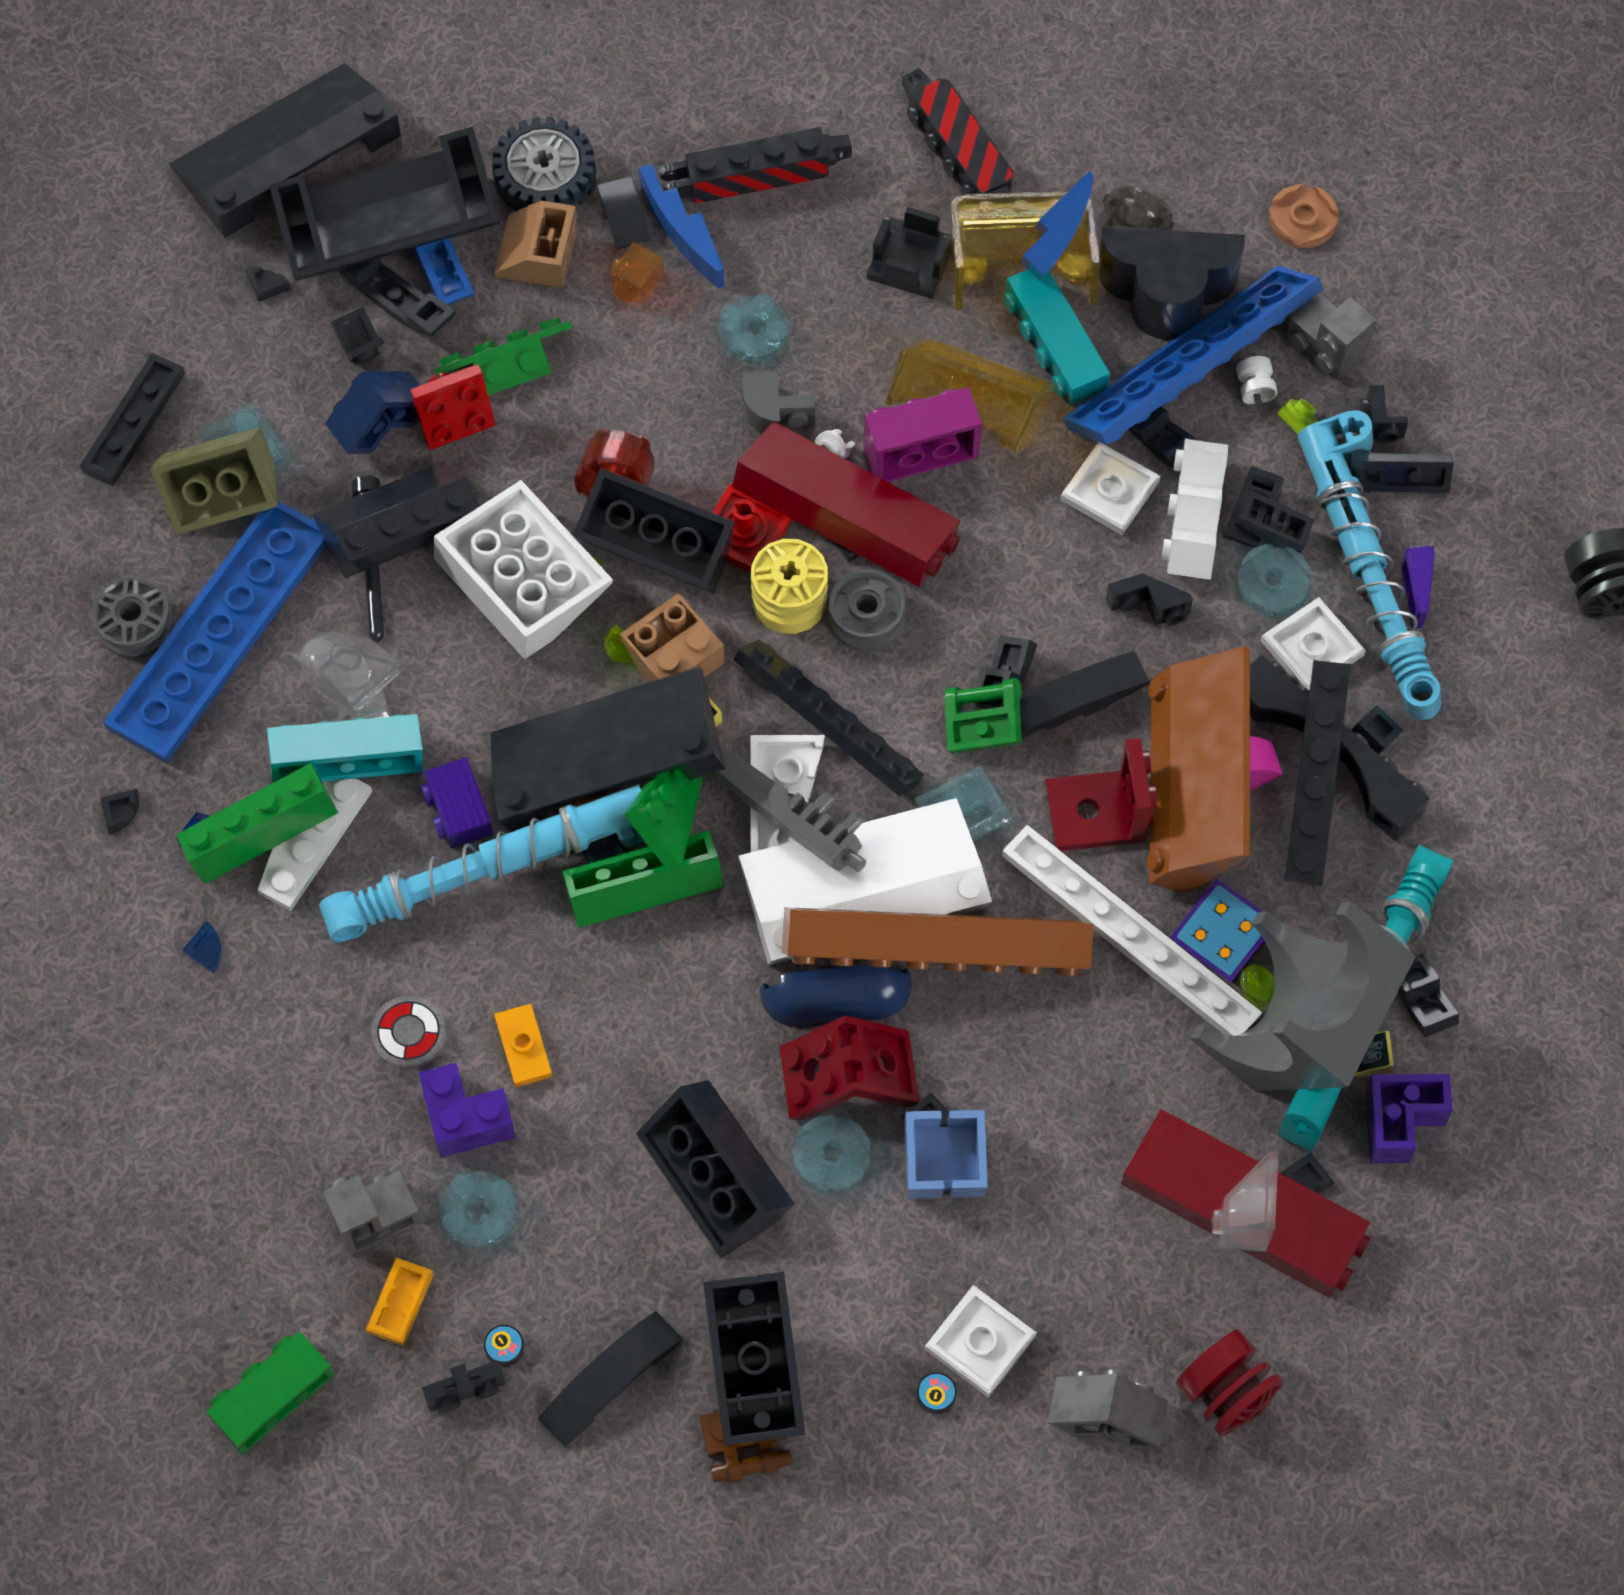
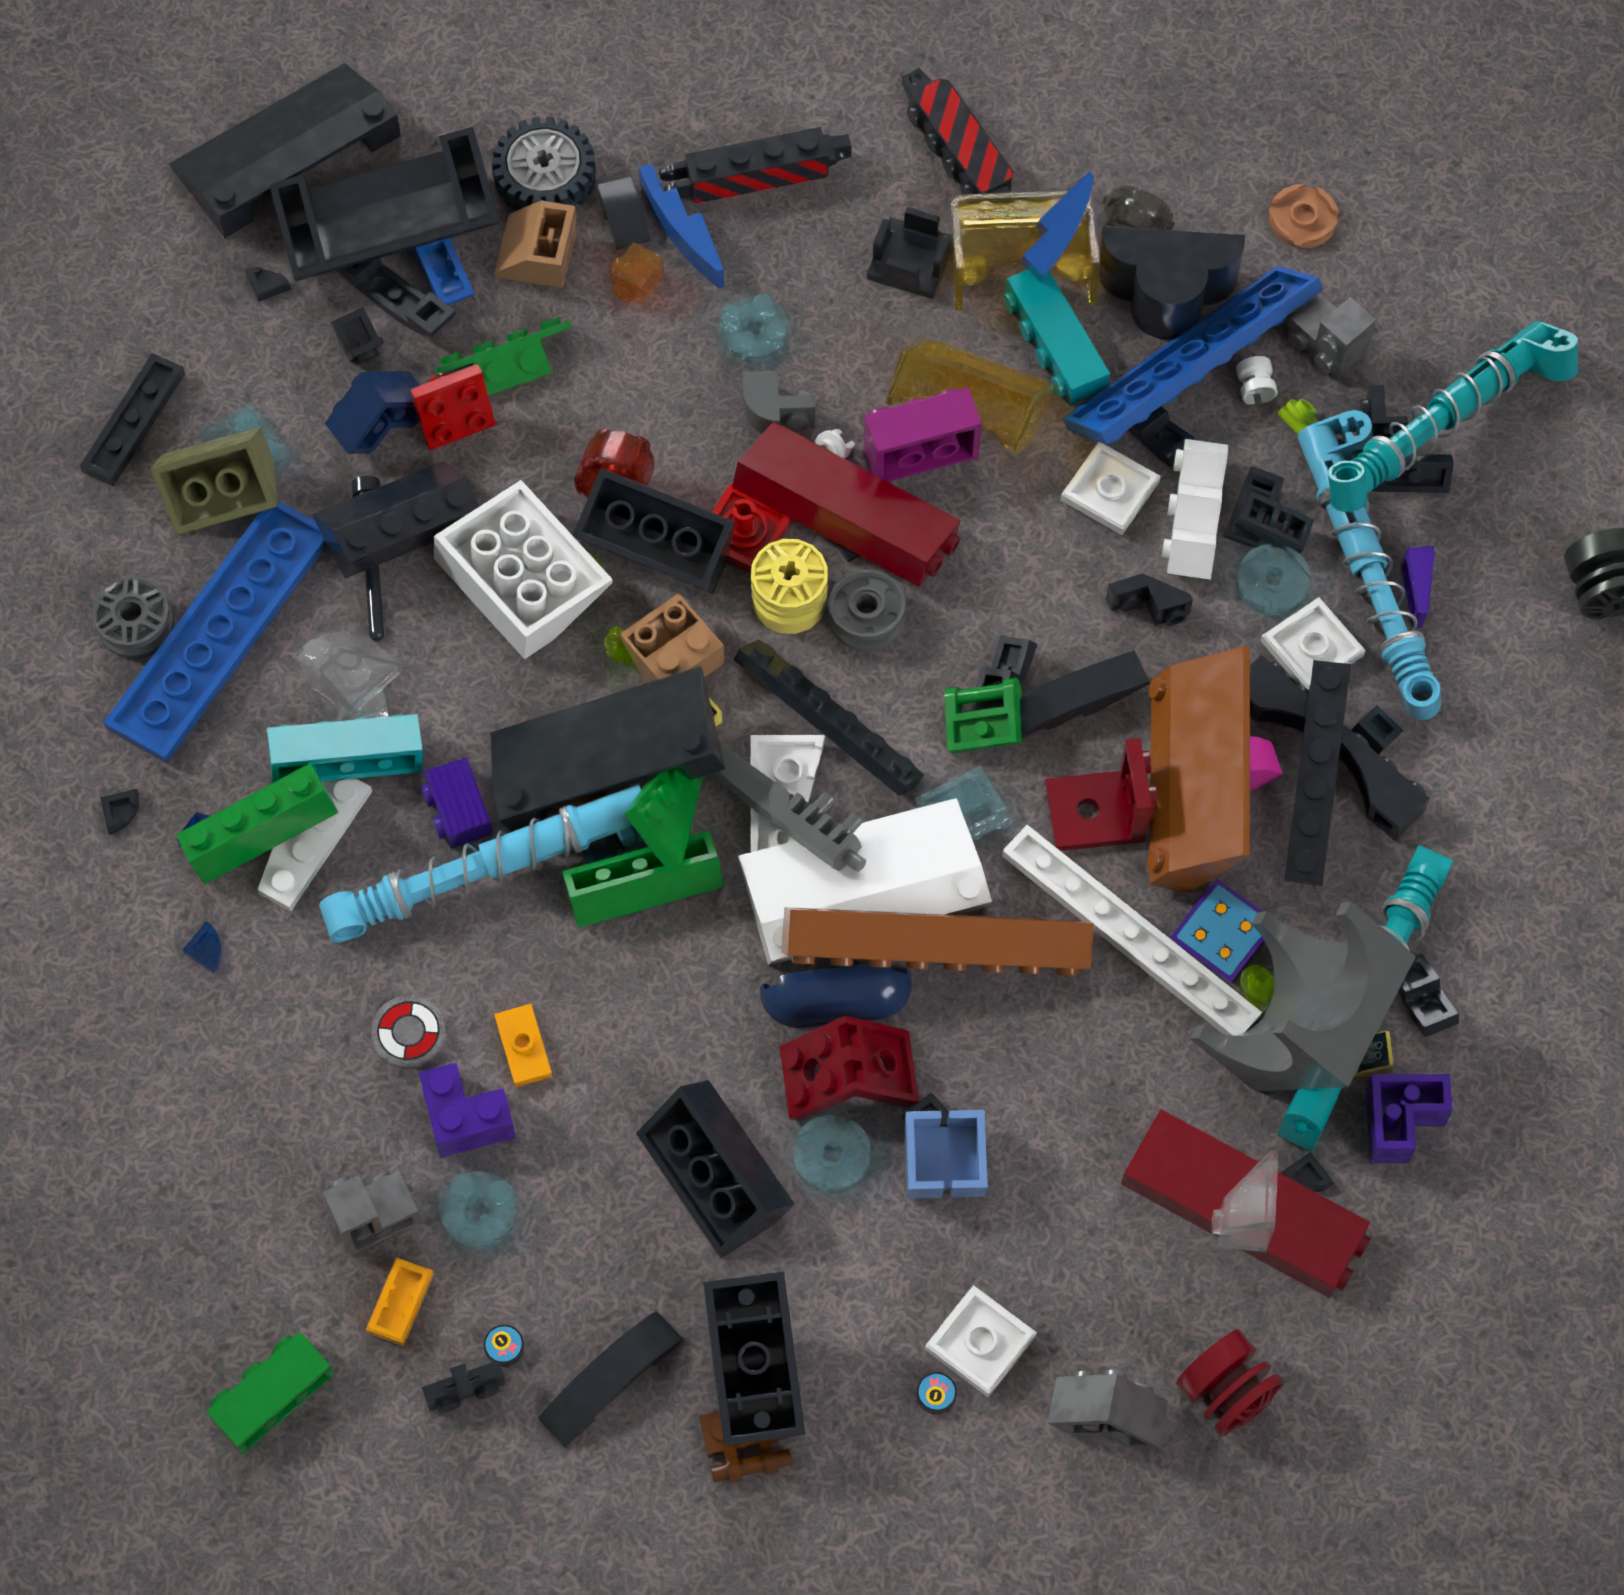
(1494, 374): none -> teal piece

